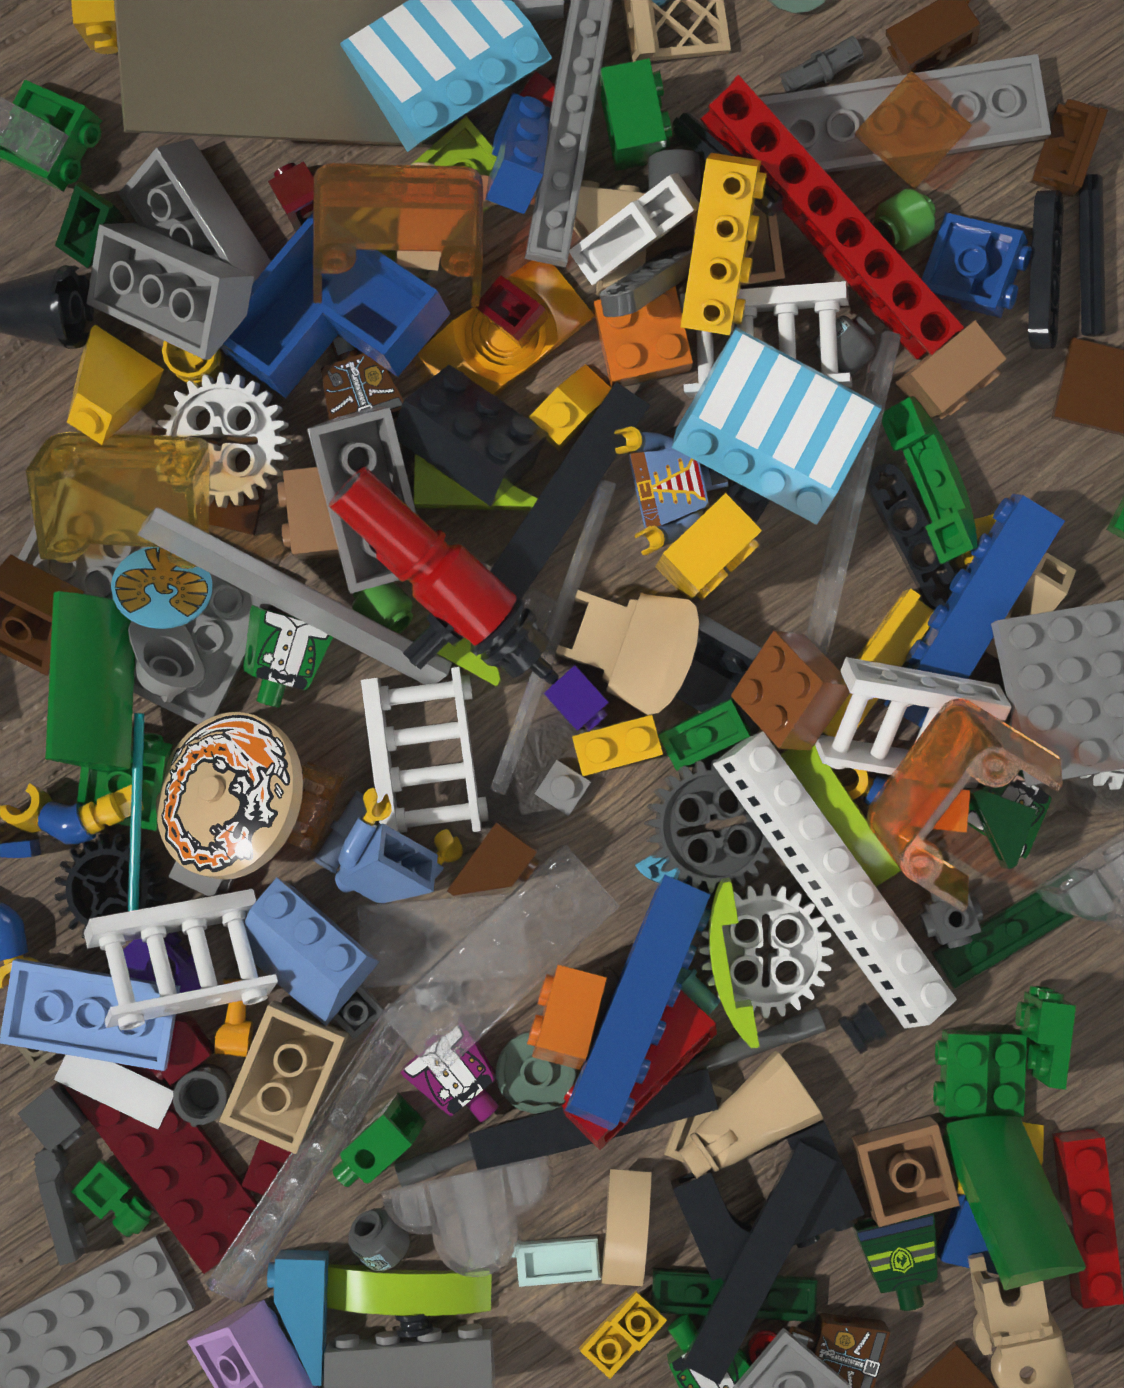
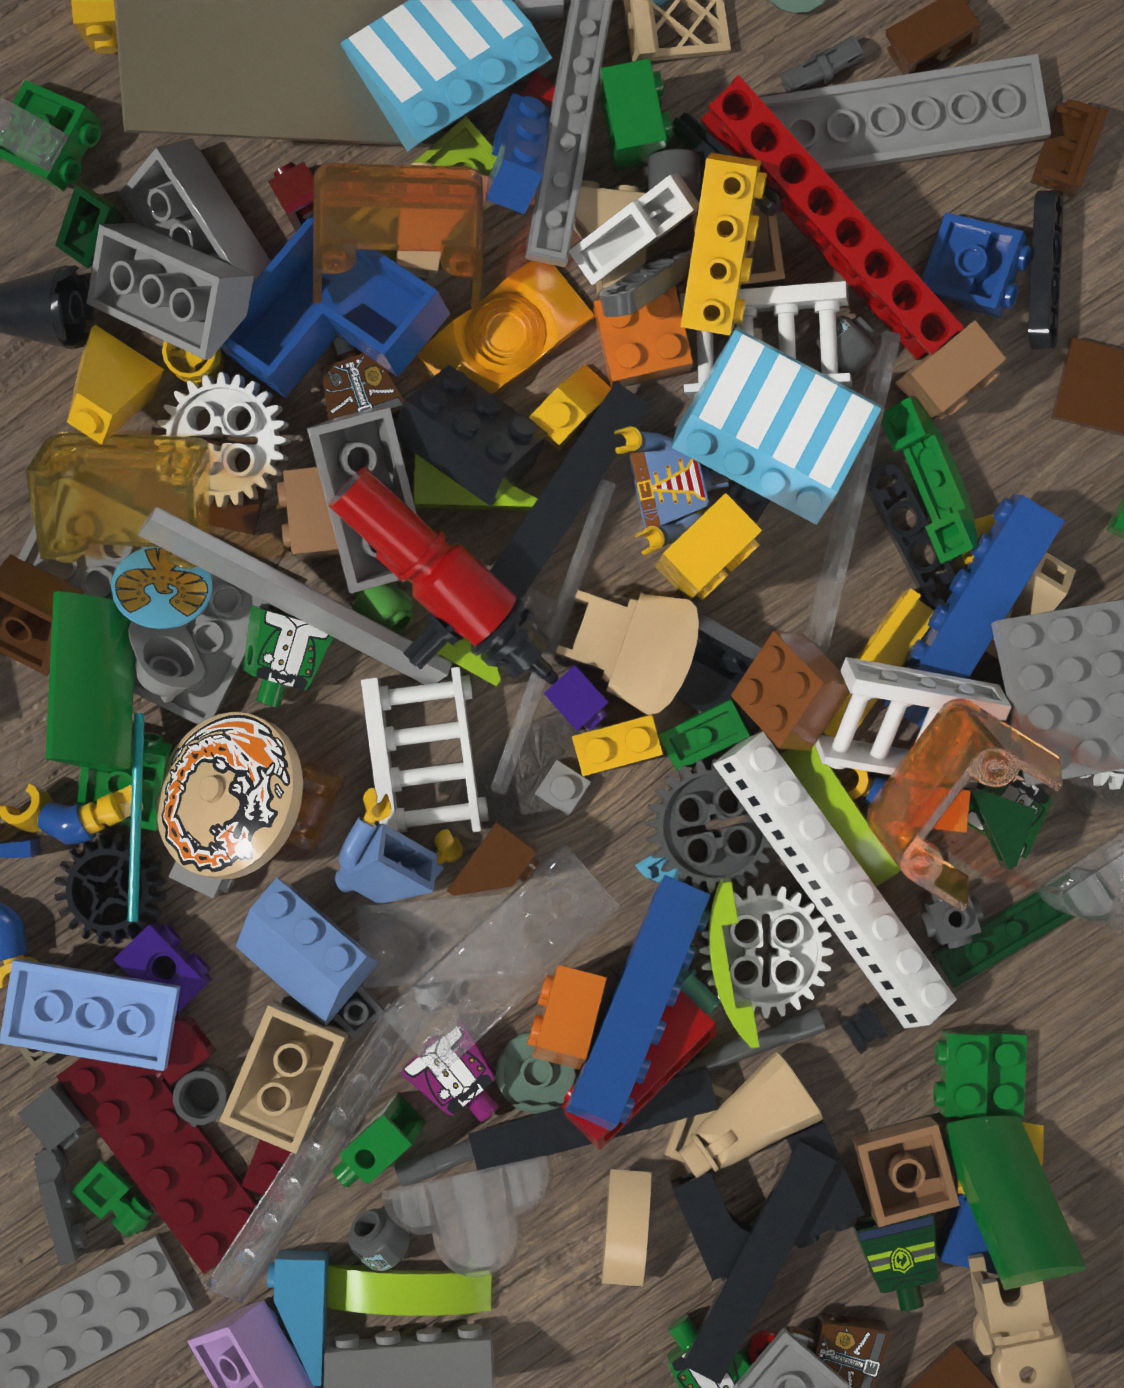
(117, 1088): white sticker -> none
(154, 925): white fence -> none
(237, 1033): light orange leg -> none
(330, 850): sand blue pin -> none
(413, 1325): black bush -> none
(512, 311): dark red slope -> none
(558, 1261): light aqua tile -> none
(622, 1334): yellow slope -> none
(694, 1292): dark green tile -> none
(905, 218): bright green head -> none
(912, 130): clear orange tile -> none
(1050, 1024): green plate -> none
(1089, 1215): red brick -> none
(1092, 256): black axle -> none

